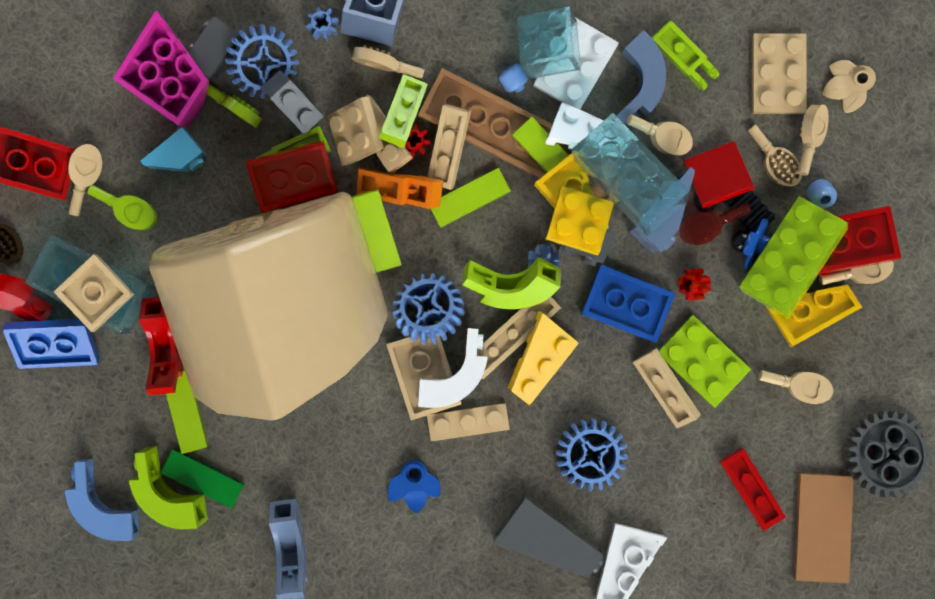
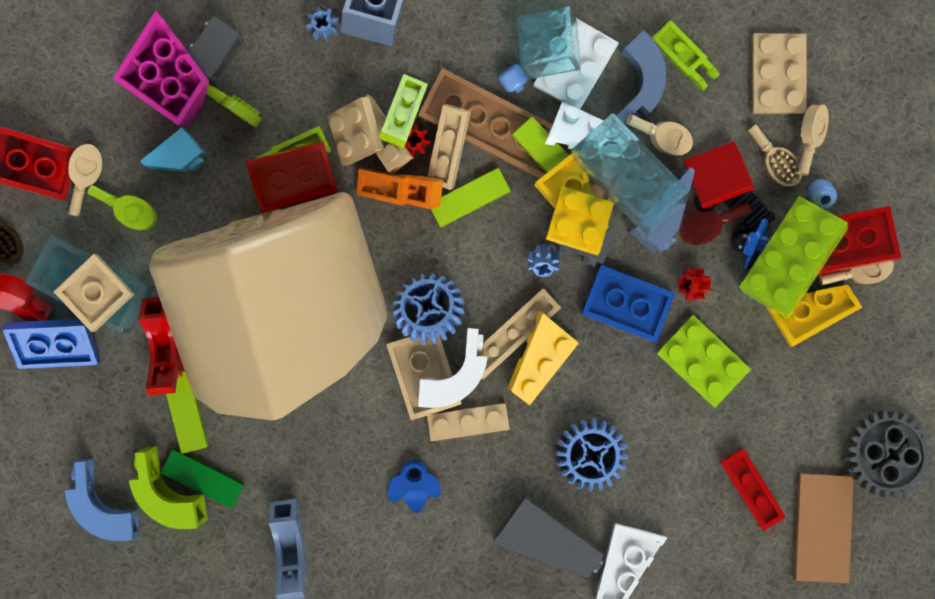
(261, 47): medium blue gear -> none
(291, 102): brick -> none
(377, 230): lime tile -> none
(384, 61): tan piece -> none
(513, 290): lime arch -> none
(666, 388): tan plate -> none
(803, 386): tan piece -> none
(845, 84): tan plate -> none

